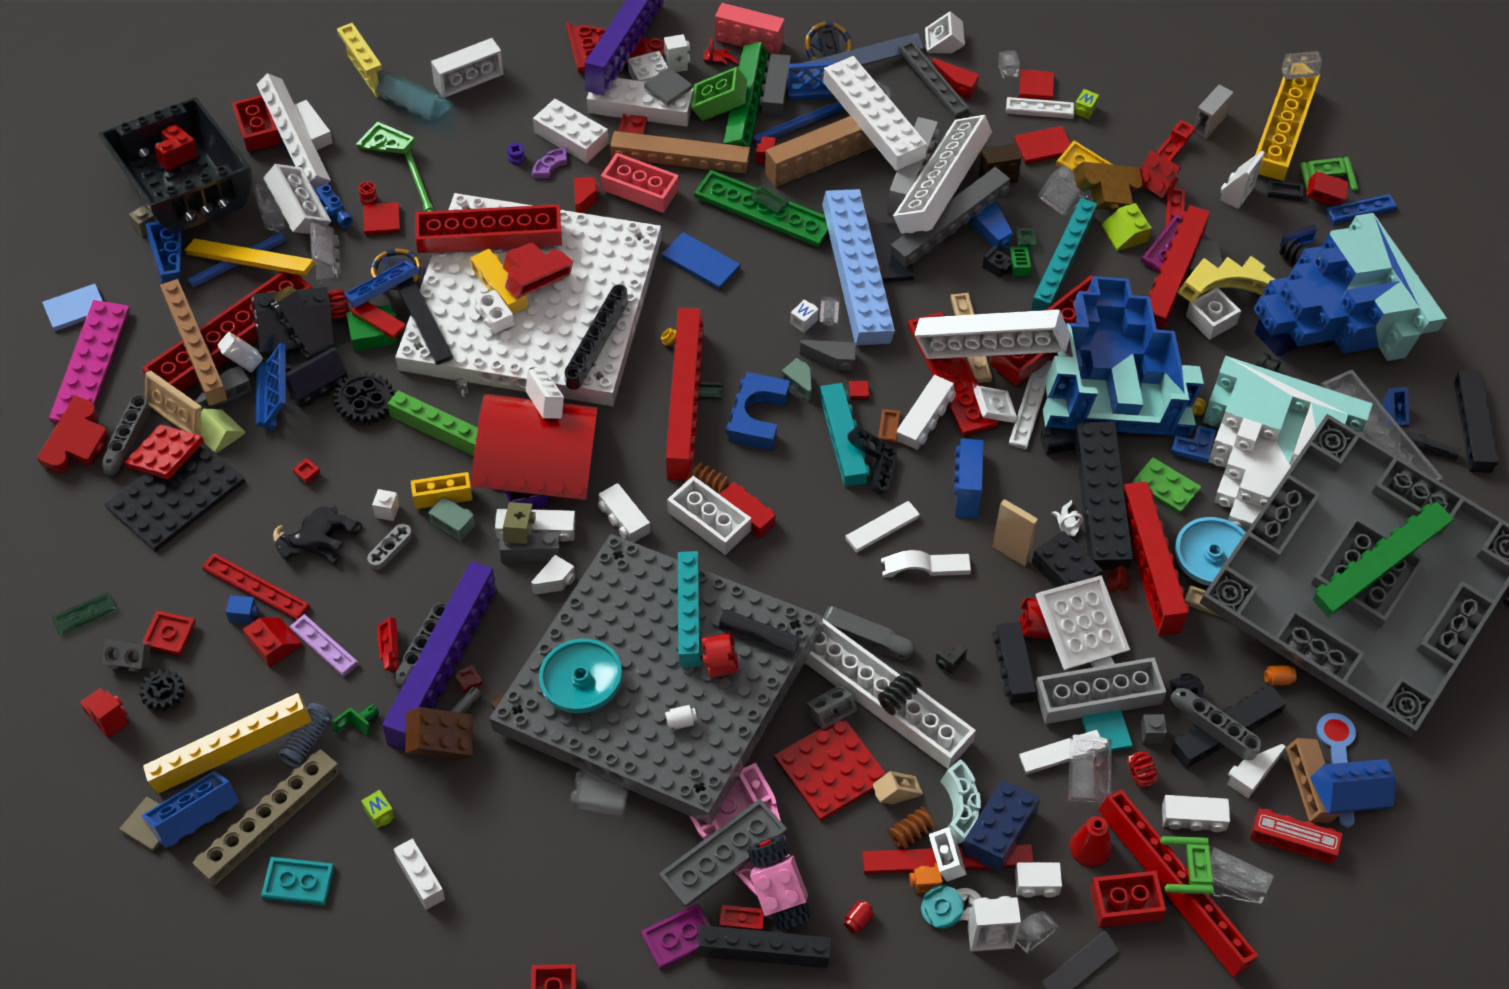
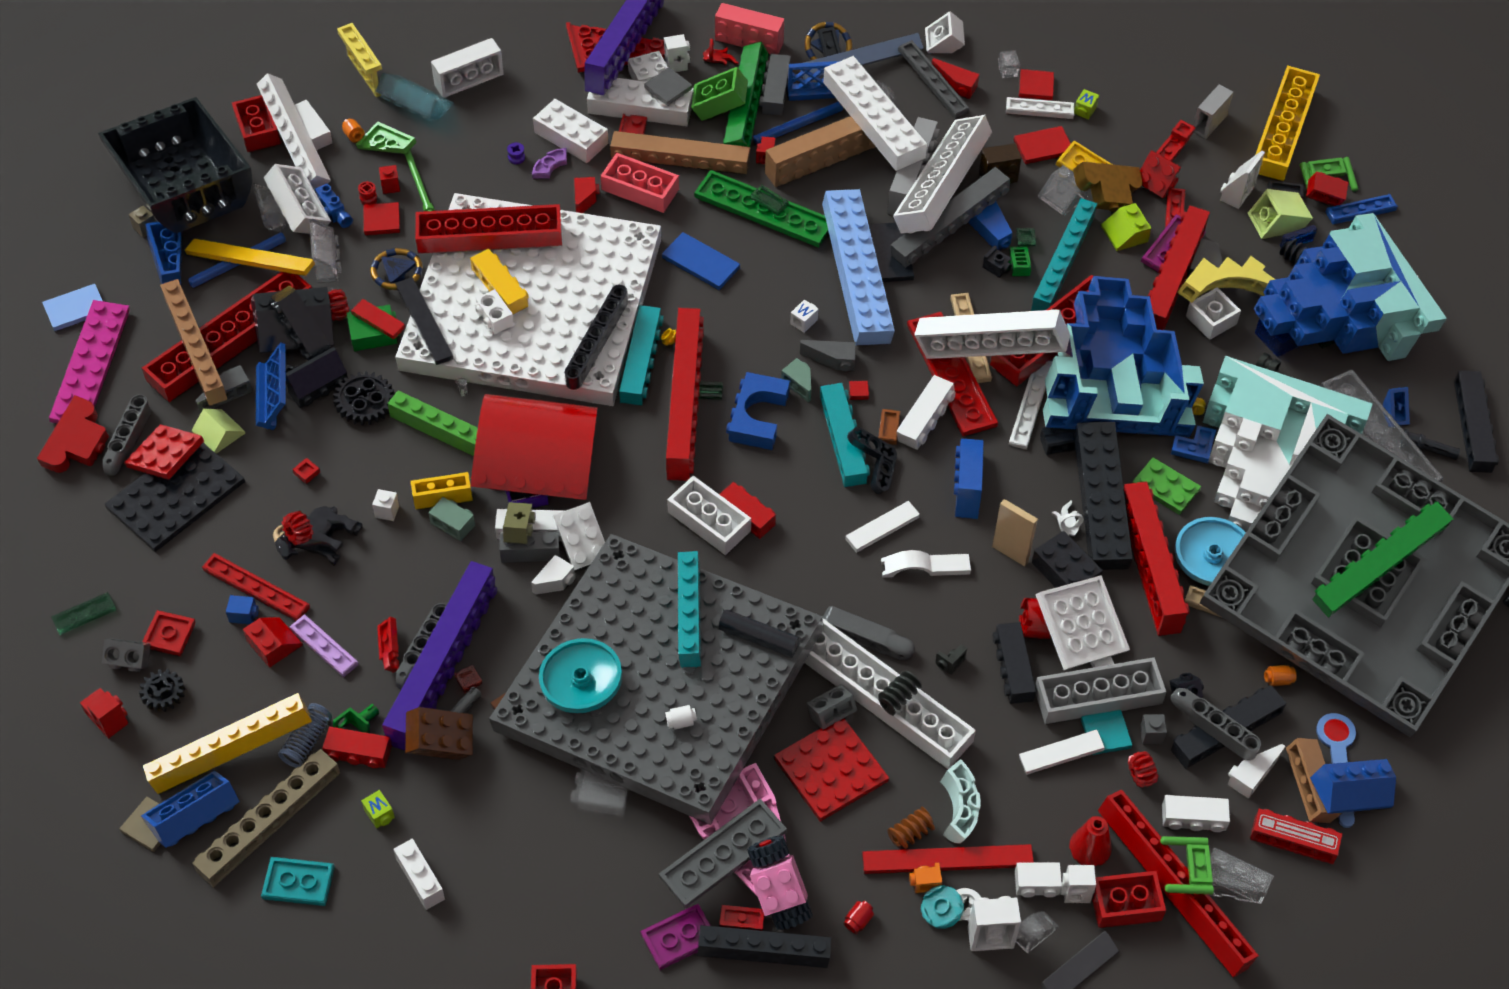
(172, 404): tan tile -> none
(176, 148): red brick -> none
(240, 352): white brick -> none
(297, 528): none -> red gear
(353, 130): none -> orange brick
(357, 747): none -> red brick
(381, 283): blue tile -> none
(387, 555): light grey beam -> none
(389, 179): none -> red brick
(533, 269): red brick -> none
(544, 393): white brick -> none
(579, 534): none -> white plate
(623, 513): white brick -> none
(640, 355): none -> teal brick
(709, 479): dark orange piece -> none
(720, 655): red brick -> none
(829, 310): clear slope -> none
(896, 788): tan slope -> none
(947, 854): white brick -> none
(995, 404): white tile -> none
(1001, 825): dark blue brick -> none
(1078, 884): none -> white brick
(1090, 768): clear slope -> none
(1117, 579): clear red tile -> none
(1279, 213): none -> yellowish green slope
(1301, 65): clear brick -> none

